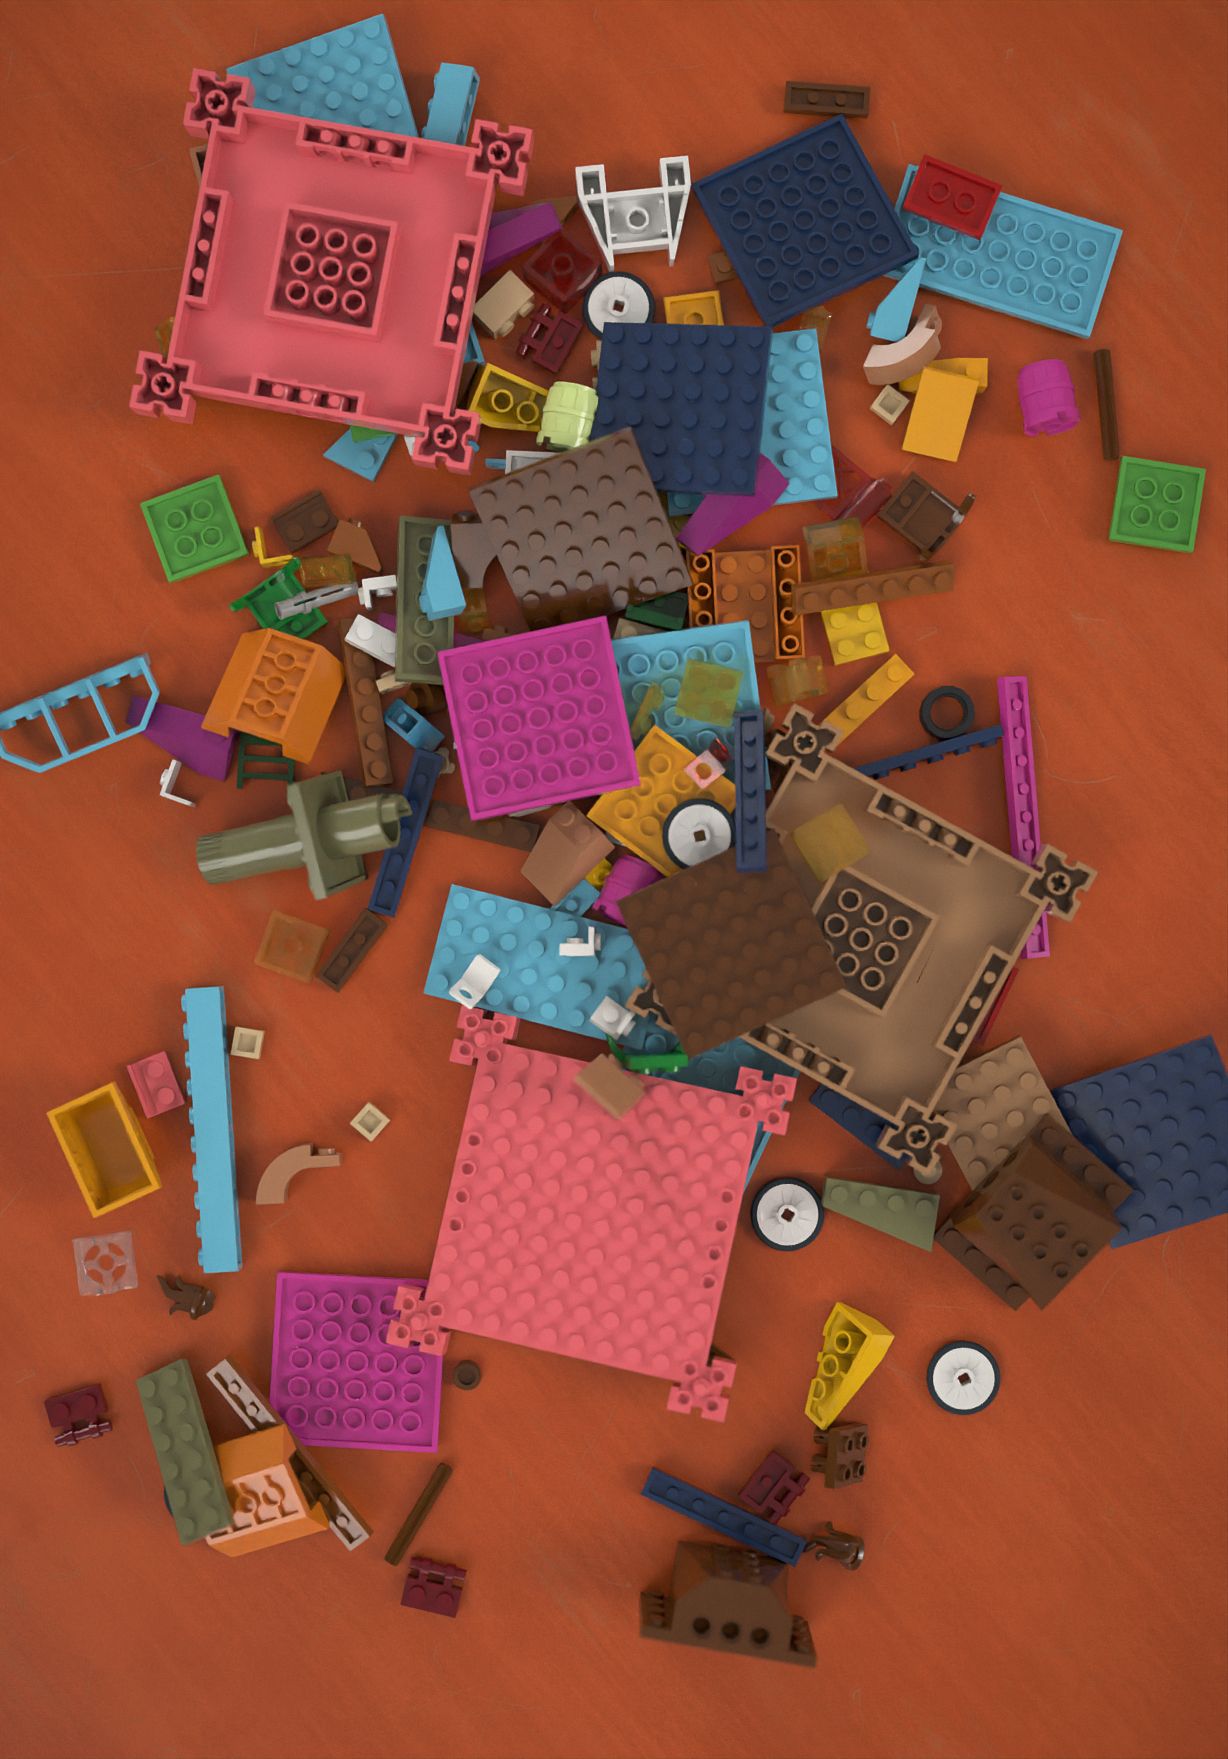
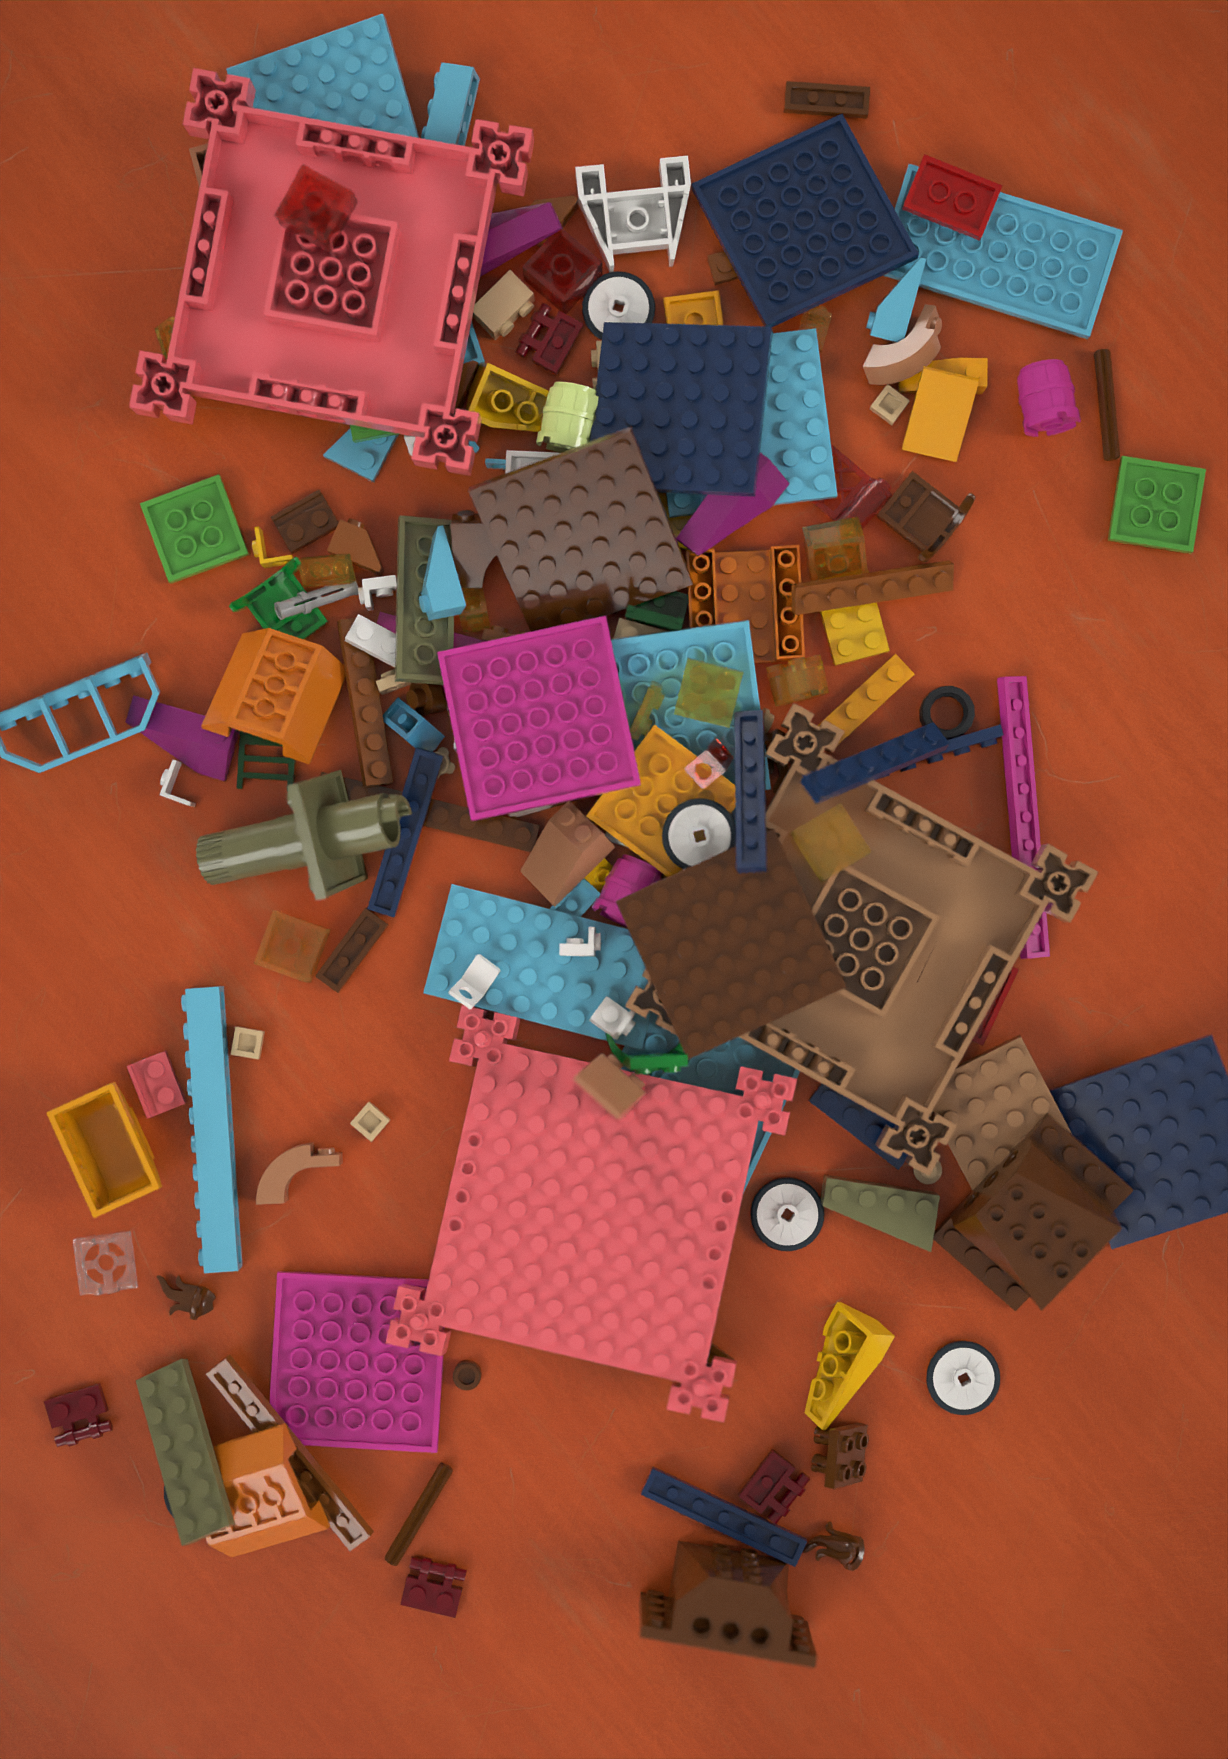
(316, 208): none -> clear red brick
(874, 763): none -> dark blue plate

